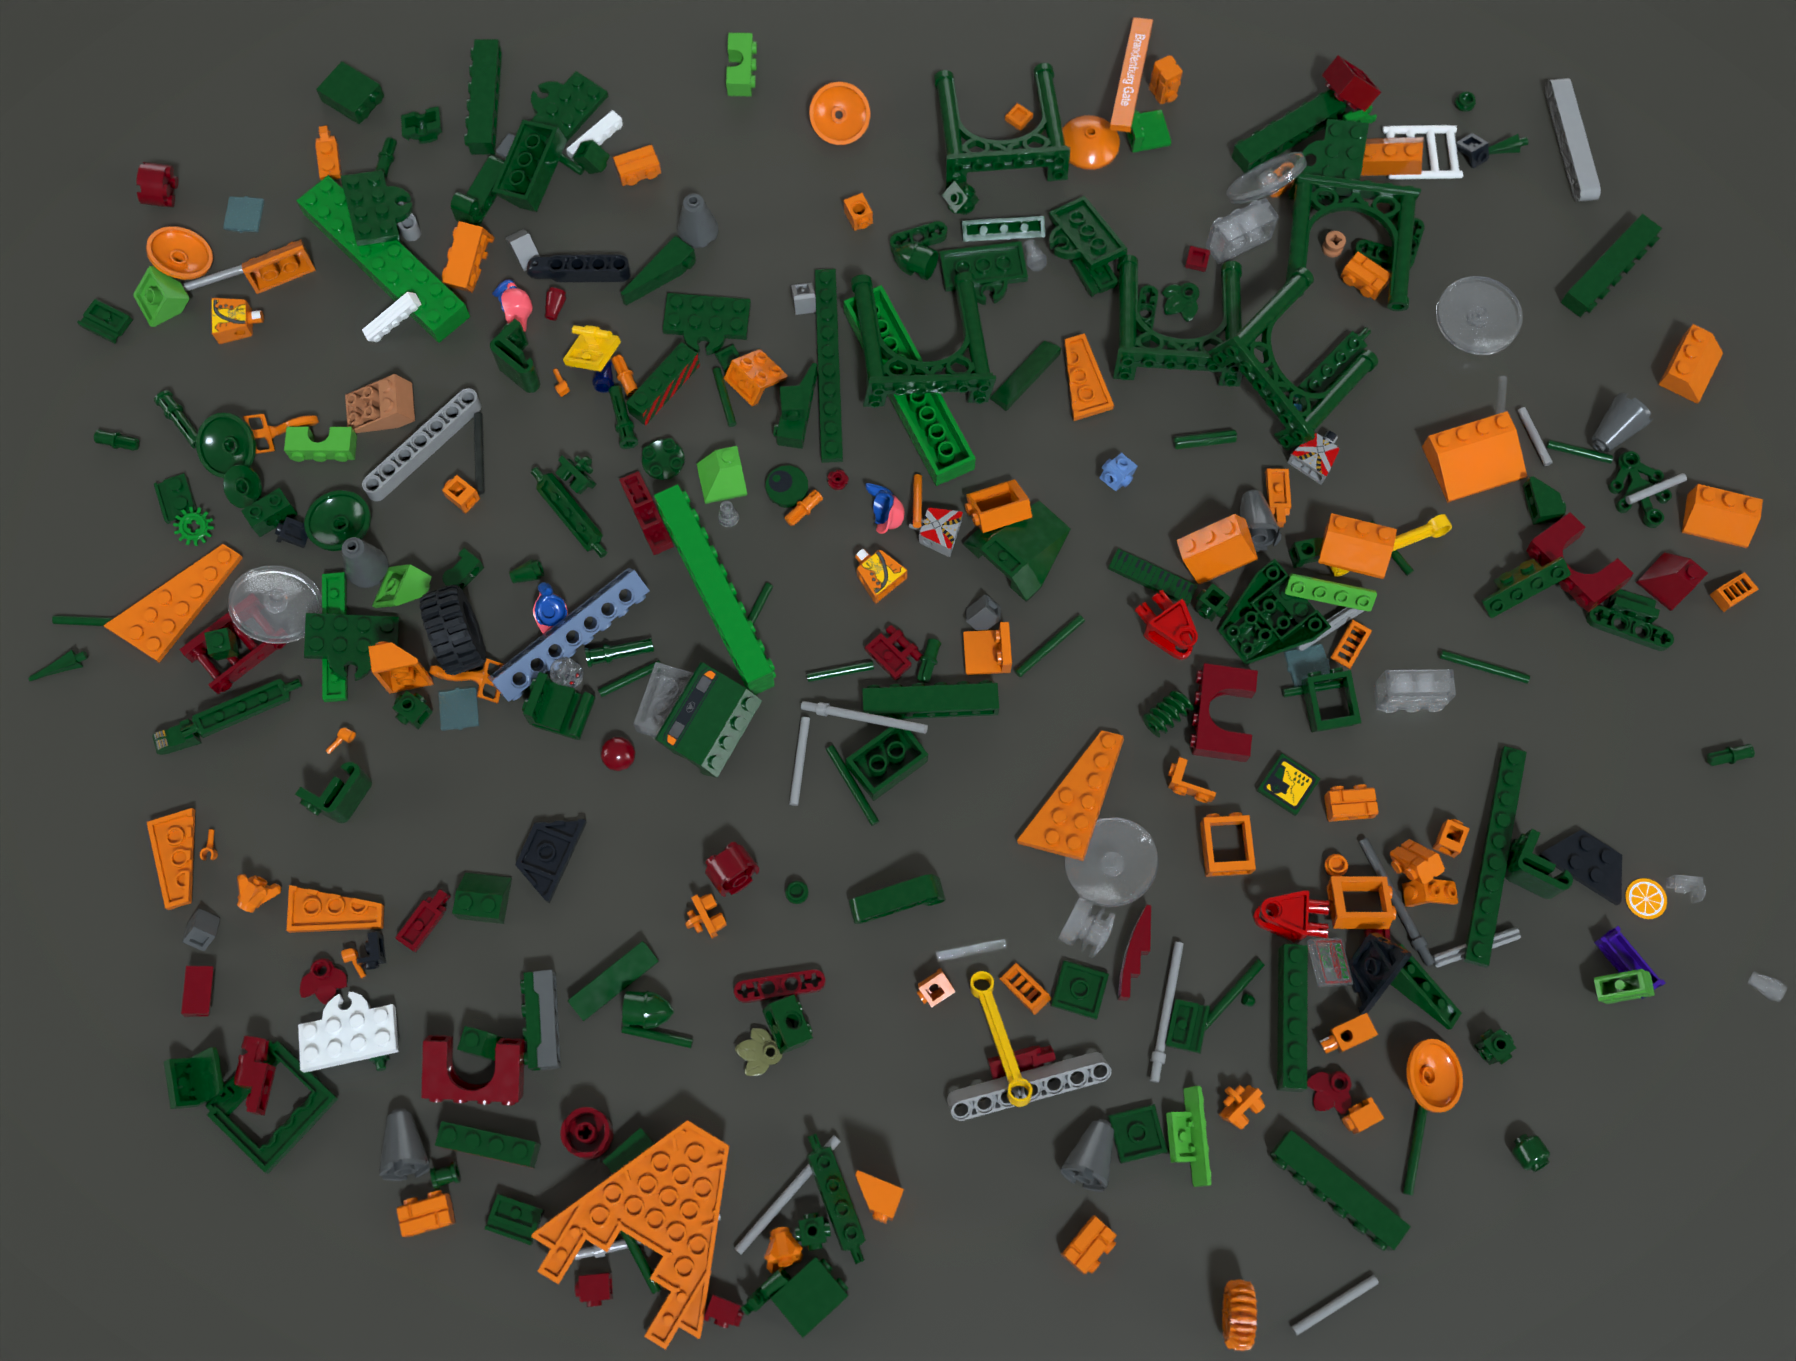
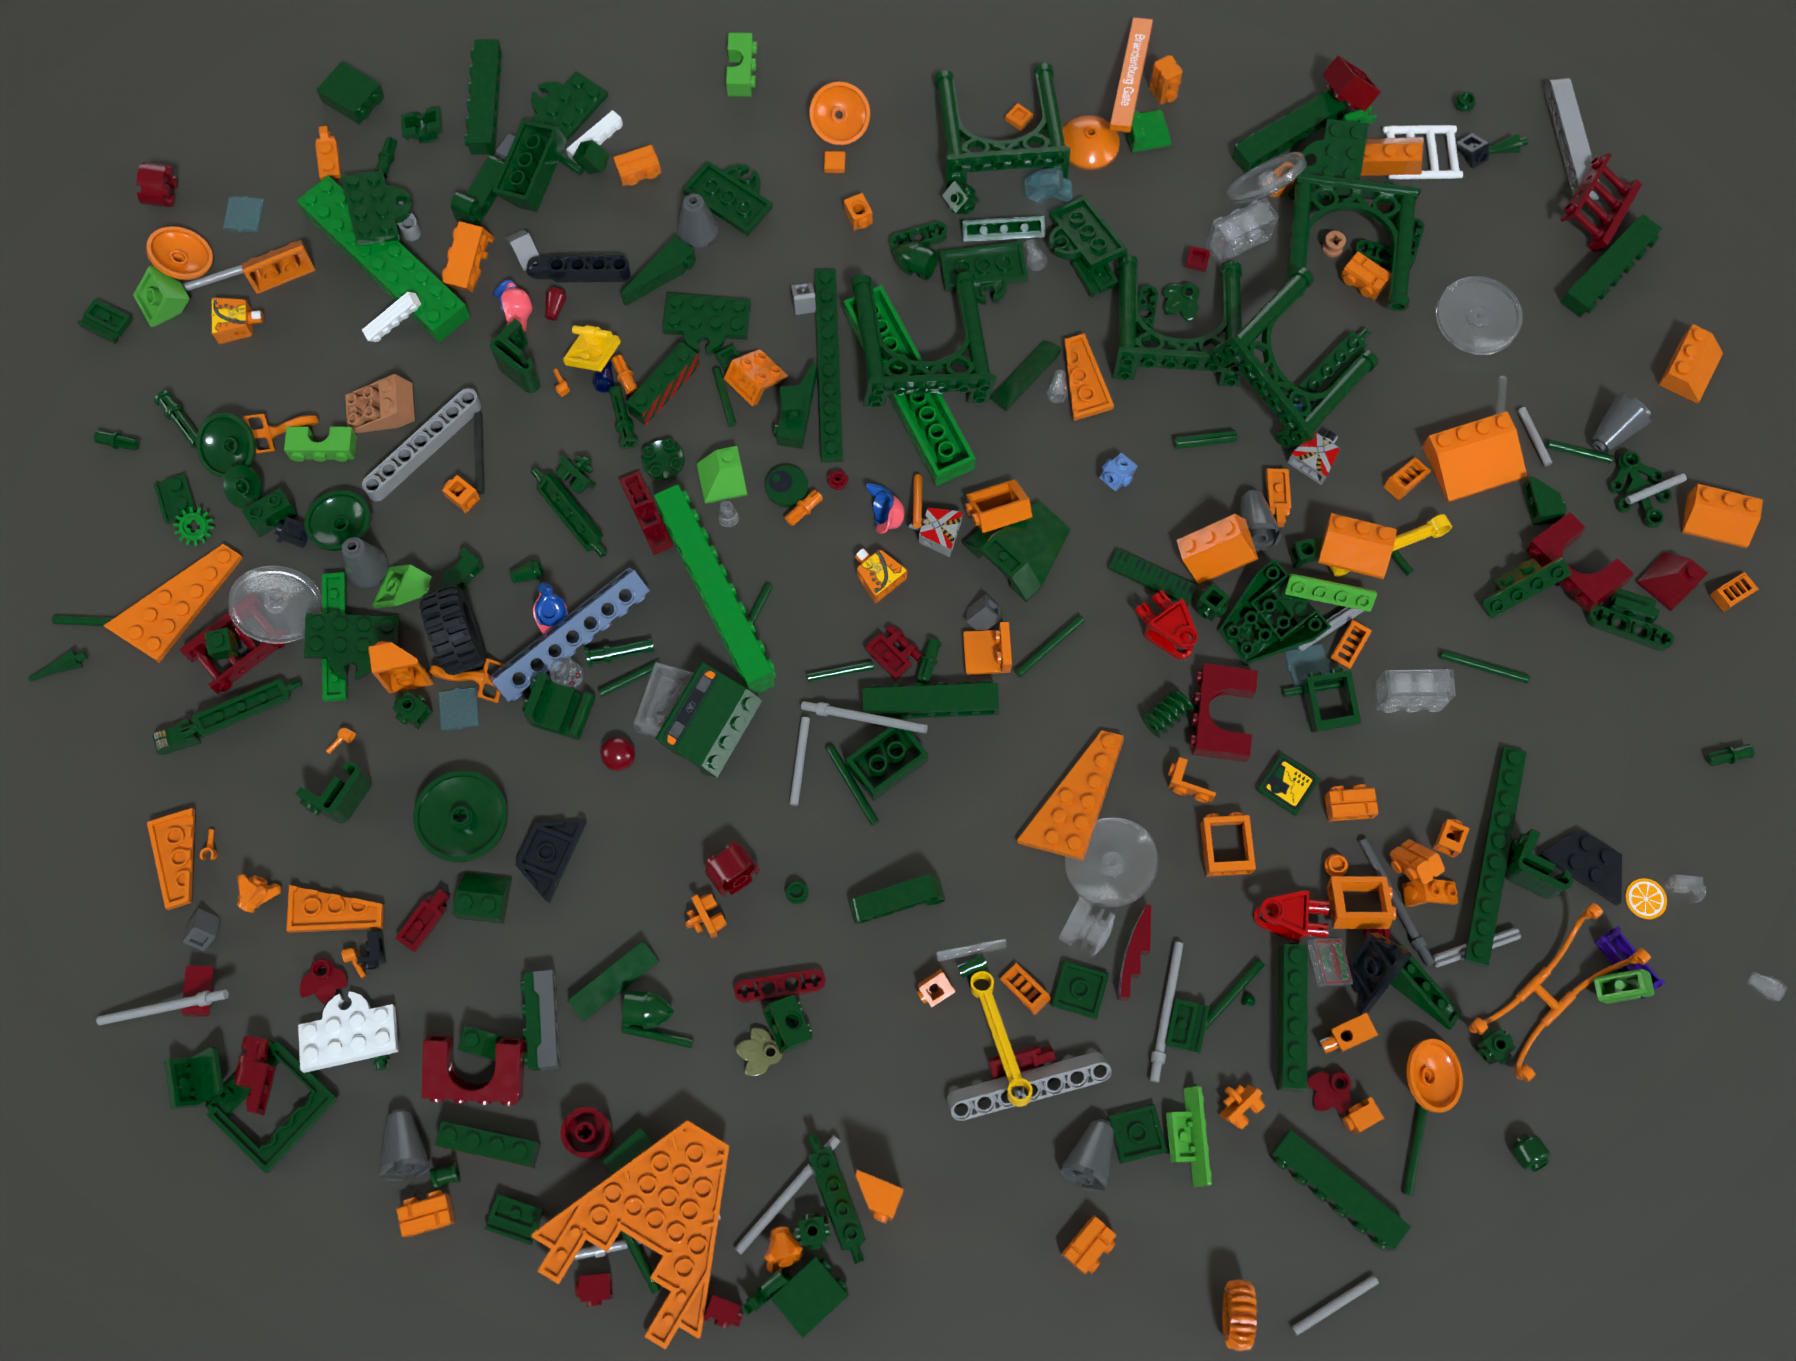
(202, 999): none -> light grey bar
(460, 816): none -> dark green dish
(730, 196): none -> dark green plate
(834, 162): none -> orange tile
(972, 966): none -> dark green pin
(1046, 184): none -> clear light blue brick
(1058, 388): none -> clear cone
(1397, 487): none -> orange slope
(1480, 1026): none -> orange bar
(1617, 205): none -> dark red fence

